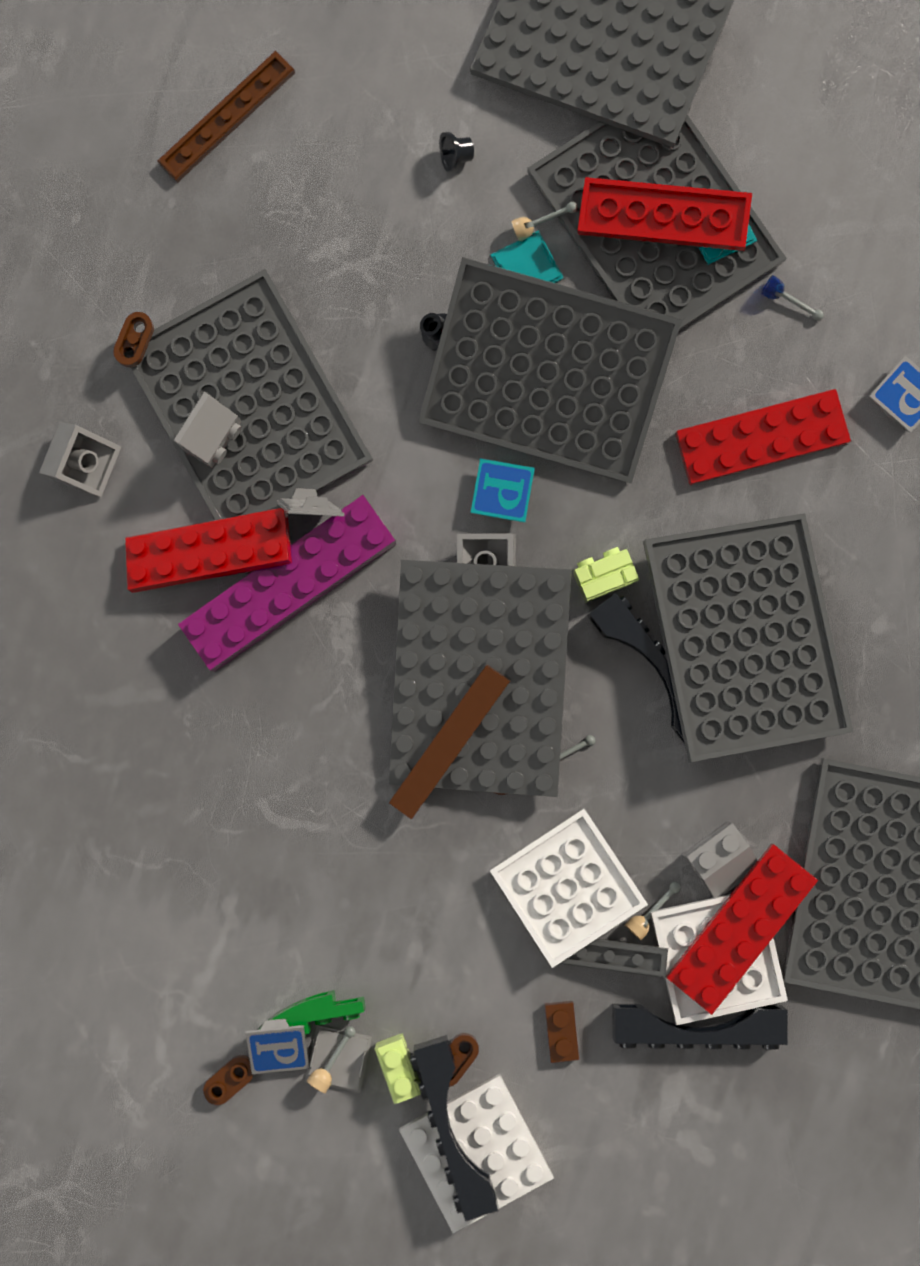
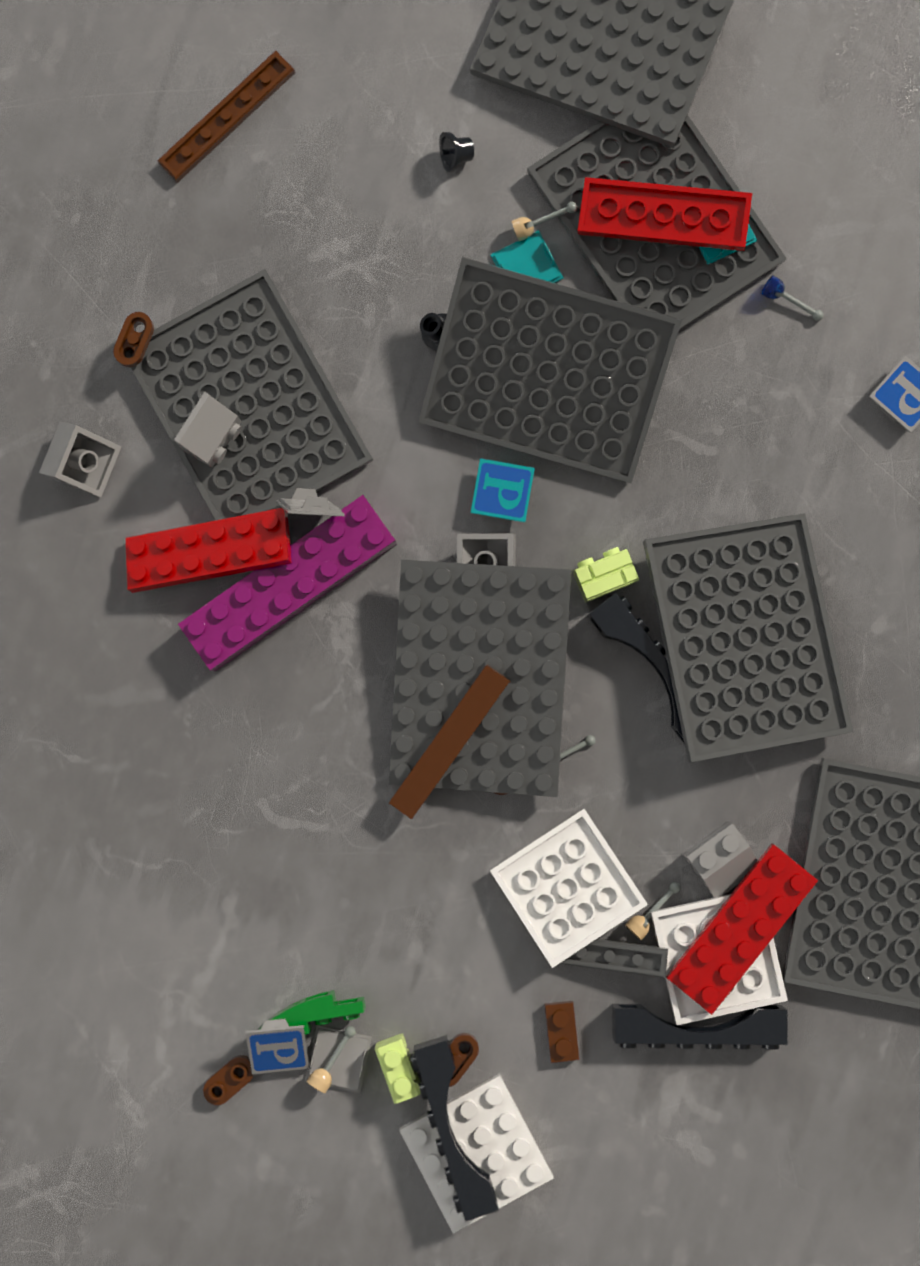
(762, 436): red plate -> none

